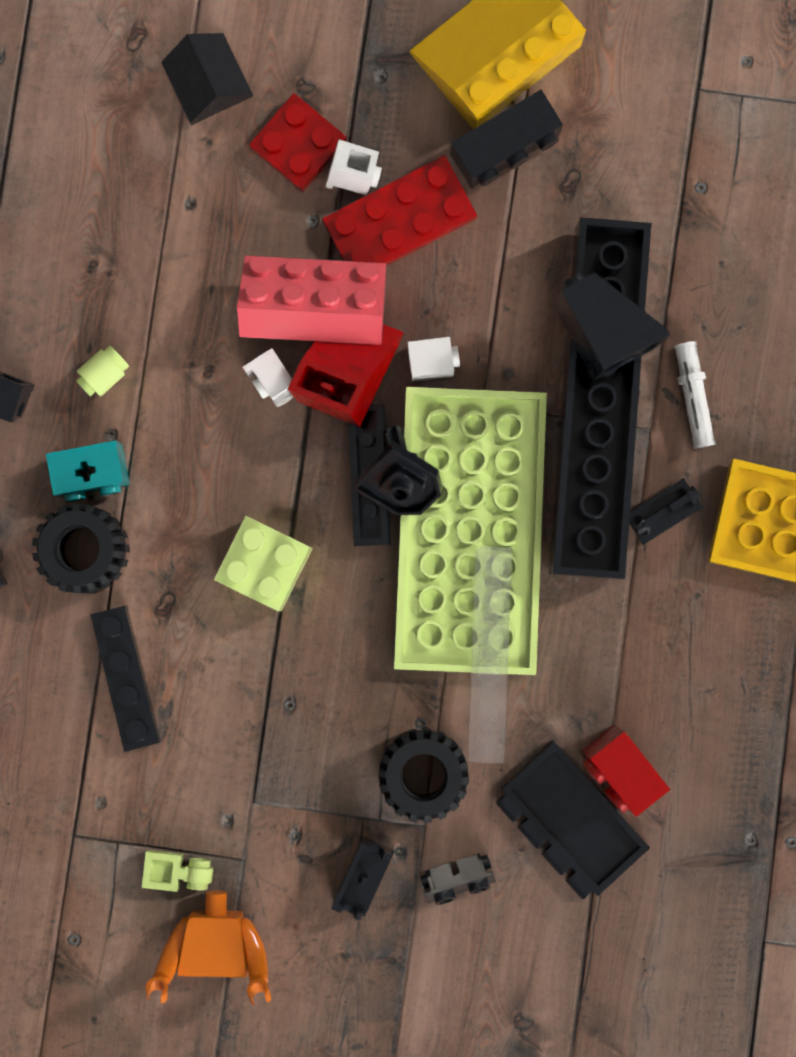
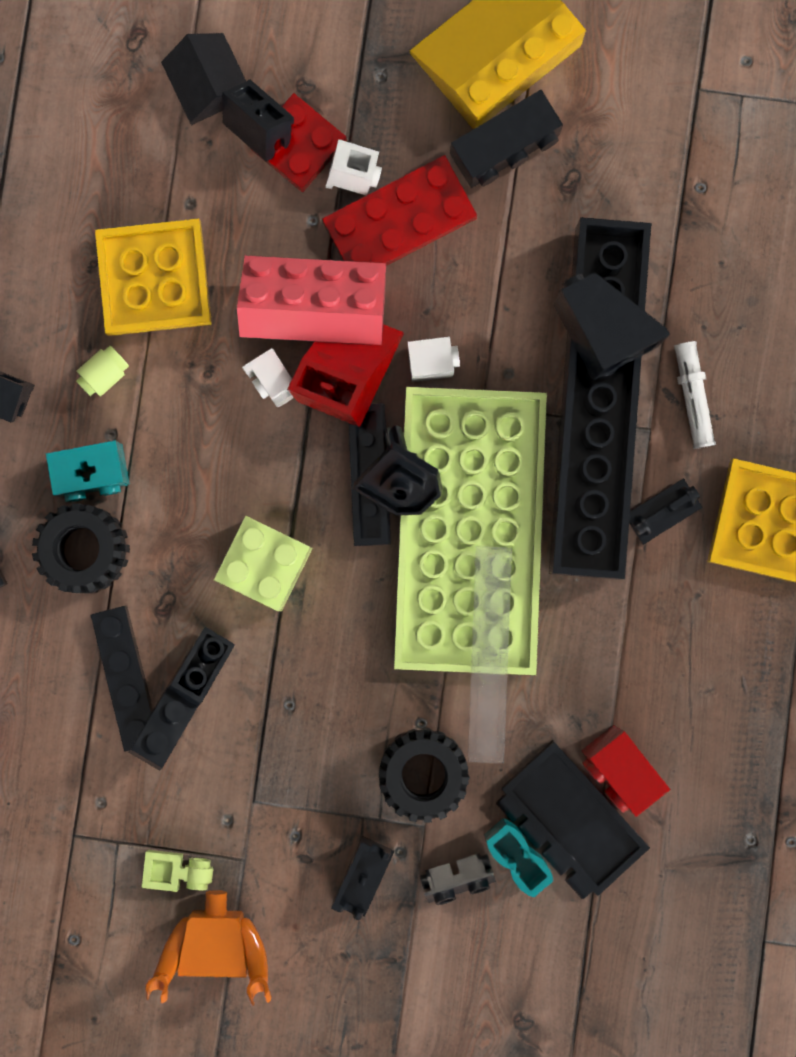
(153, 277): none -> yellow plate
(181, 698): none -> black slope
(256, 118): none -> black hinge
(512, 852): none -> teal brick

